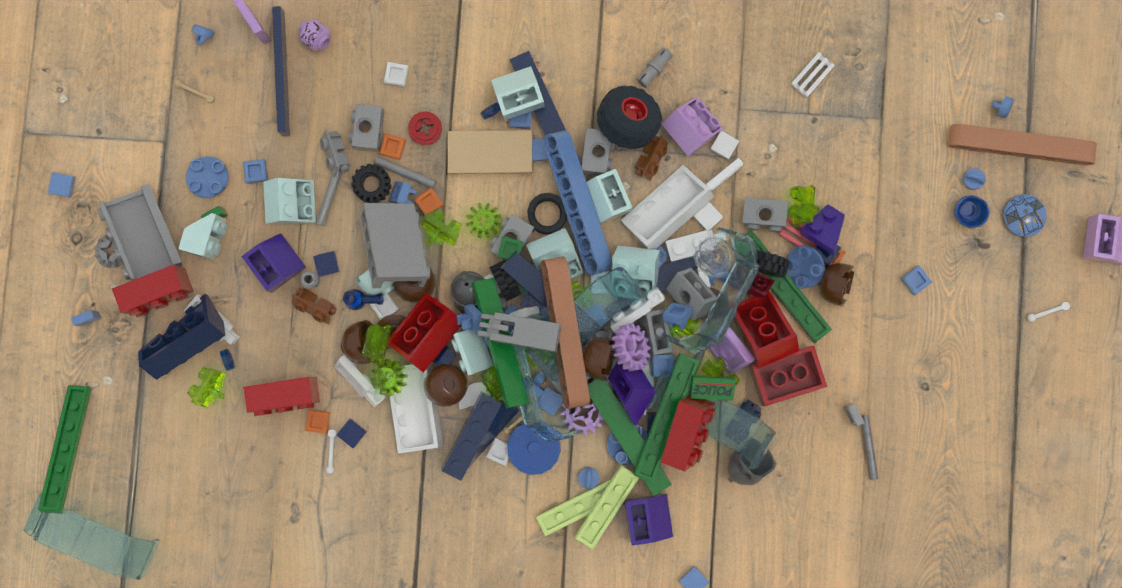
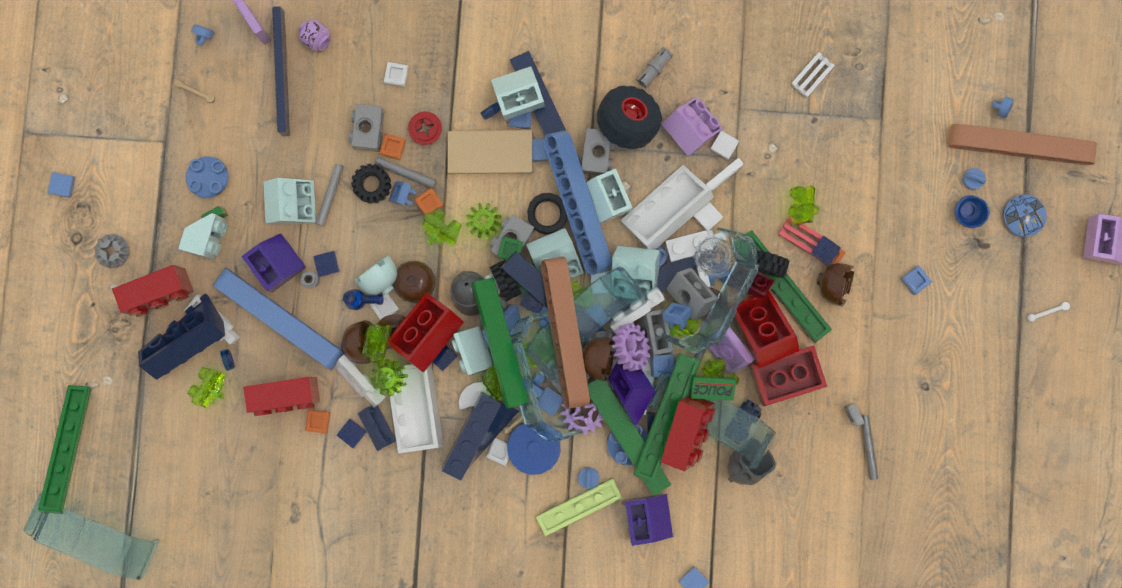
(85, 318): medium blue tile -> none
(139, 233): light grey panel -> none
(255, 171): medium blue tile -> none
(278, 318): none -> medium blue beam
(320, 311): dark orange hinge -> none
(331, 433): white hinge -> none
(335, 161): light grey hinge -> none
(377, 427): none -> dark blue hinge
(393, 243): light grey panel -> none
(445, 385): reddish brown cylinder -> none
(470, 319): medium blue tile -> none
(526, 311): white tile -> none
(526, 333): light grey hinge -> none
(606, 507): yellowish green tile -> none
(649, 165): dark orange hinge -> none
(754, 207): light grey brick -> none
(805, 266): medium blue dish -> none
(825, 228): dark purple wing -> none

